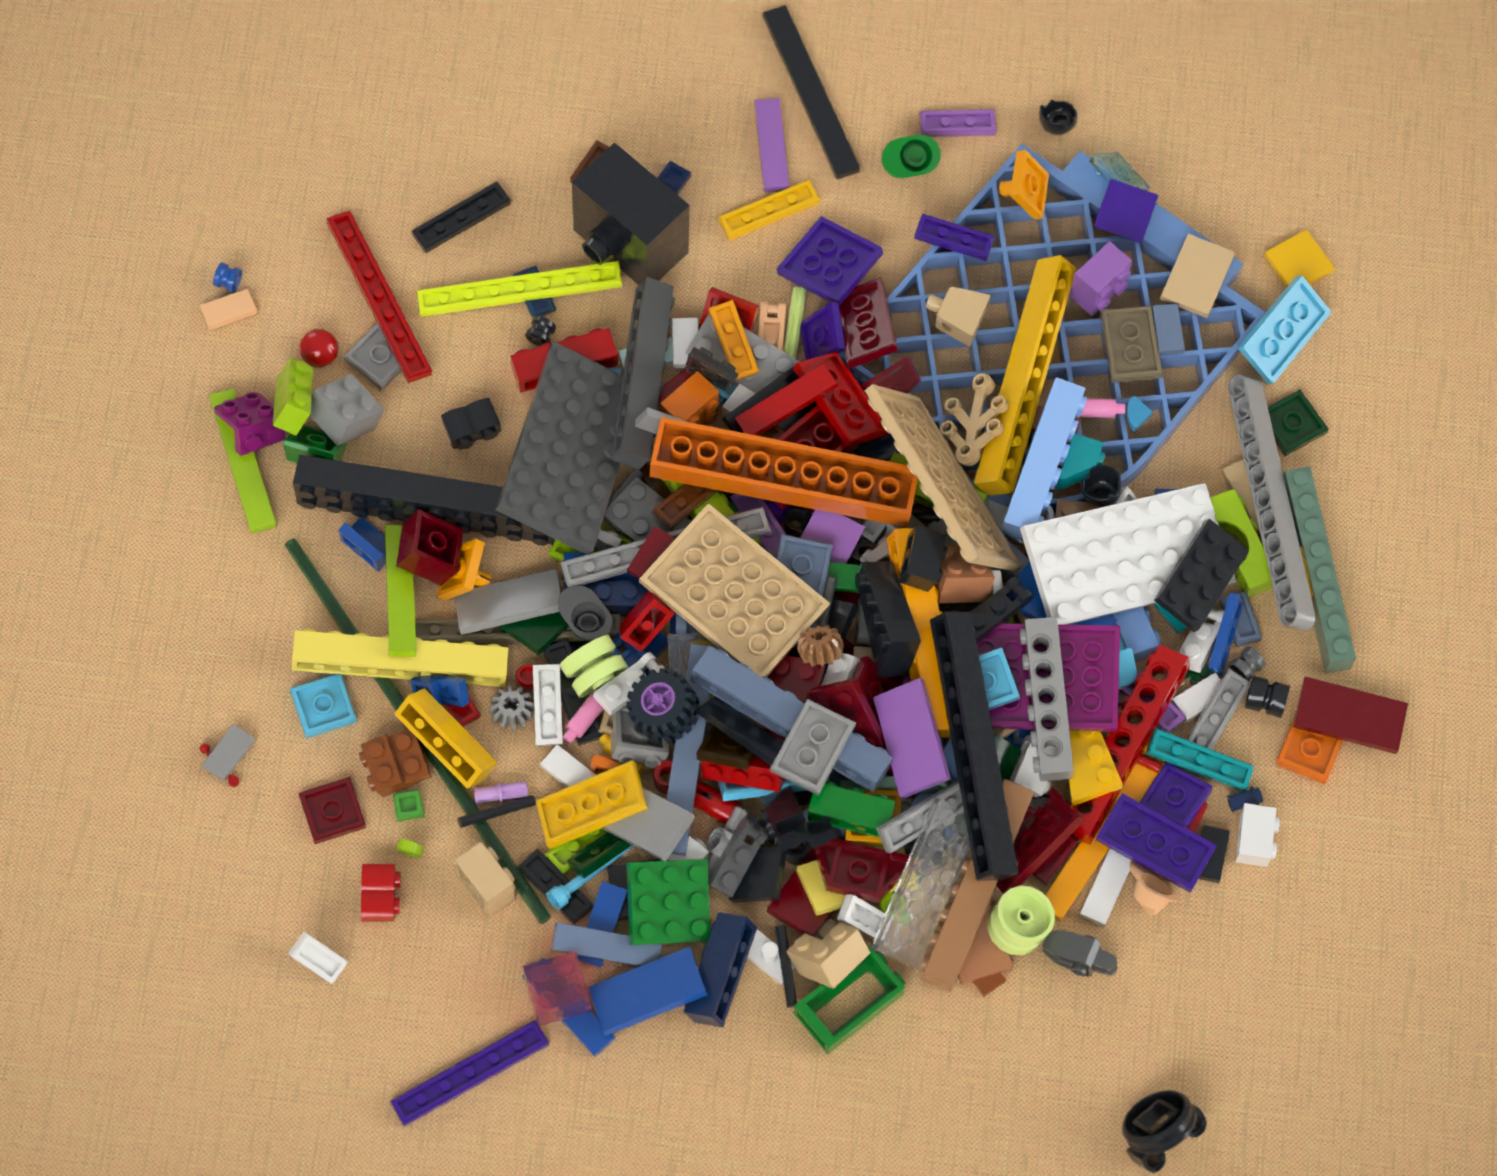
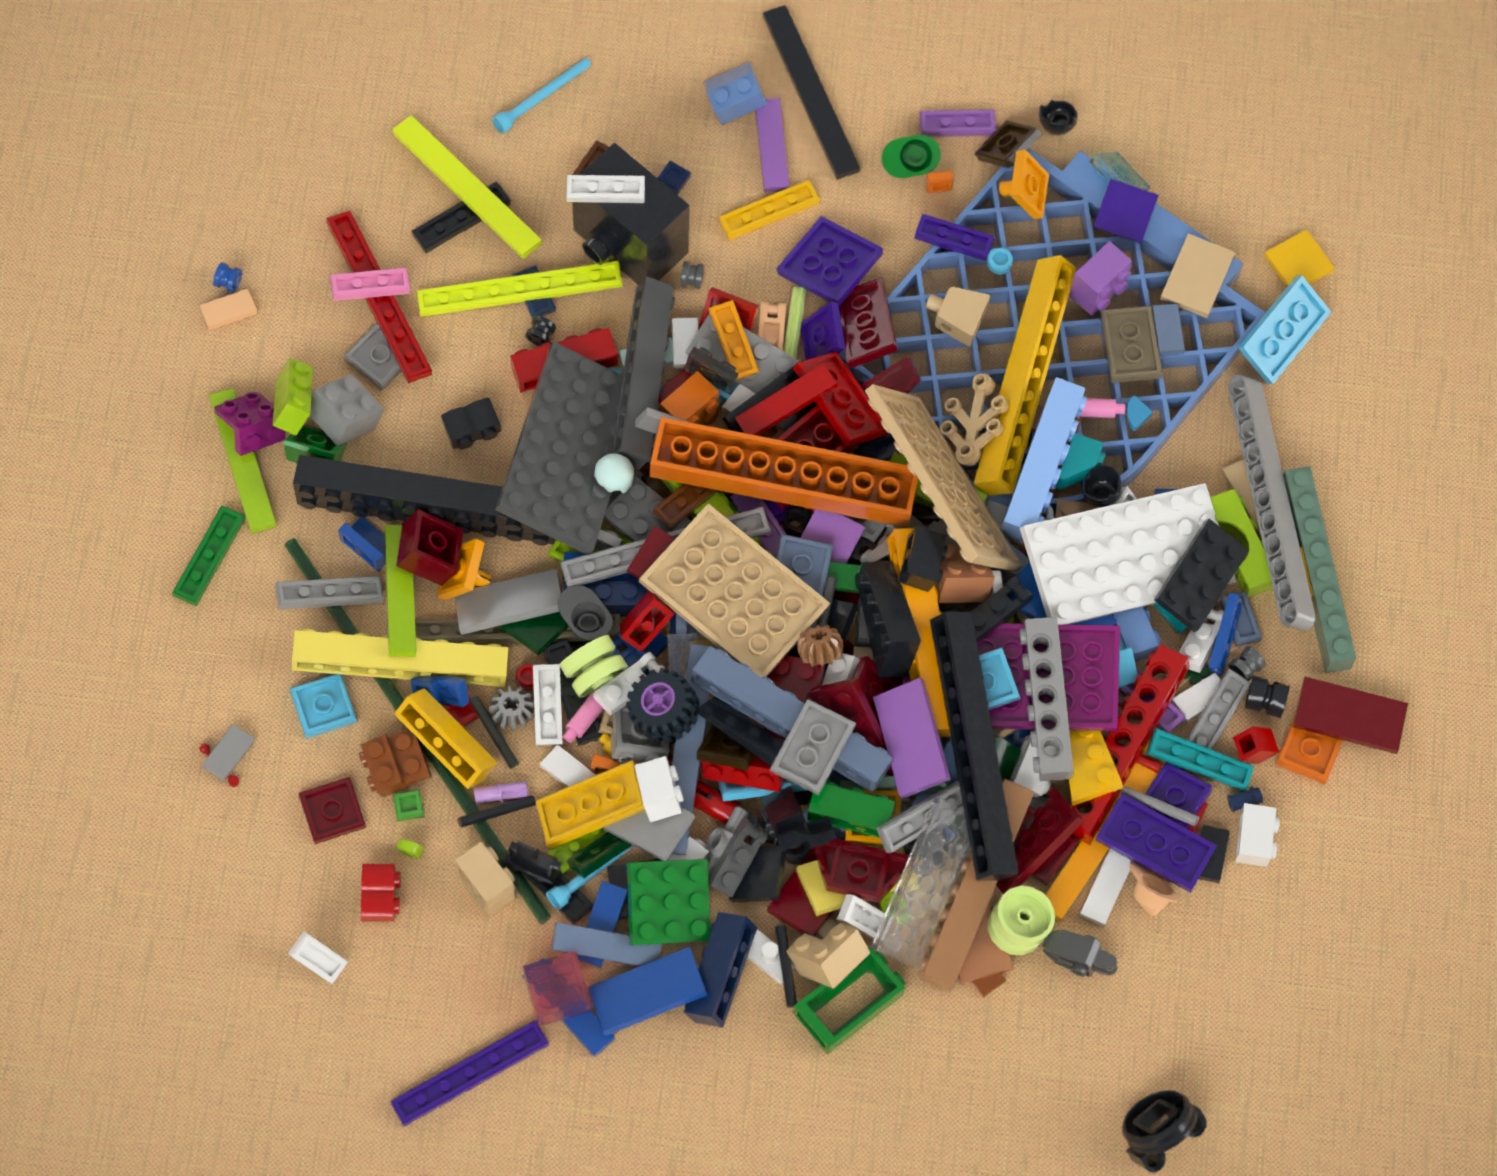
(208, 555): none -> green tile
(318, 348): red hair -> none
(329, 592): none -> light grey tile
(369, 284): none -> bright pink tile
(467, 187): none -> neon yellow tile
(494, 732): none -> pearl dark grey bar
(504, 120): none -> medium azure piece
(544, 868): none -> black hinge
(606, 188): none -> white tile
(614, 473): none -> light aqua hair
(658, 788): none -> white brick
(692, 275): none -> dark grey wheel
(735, 93): none -> medium blue slope
(939, 182): none -> orange tile
(999, 260): none -> medium azure tile
(1005, 141): none -> dark brown tile
(1161, 806): none -> light grey bar
(1256, 744): none -> red brick
(1295, 422): dark green tile -> none

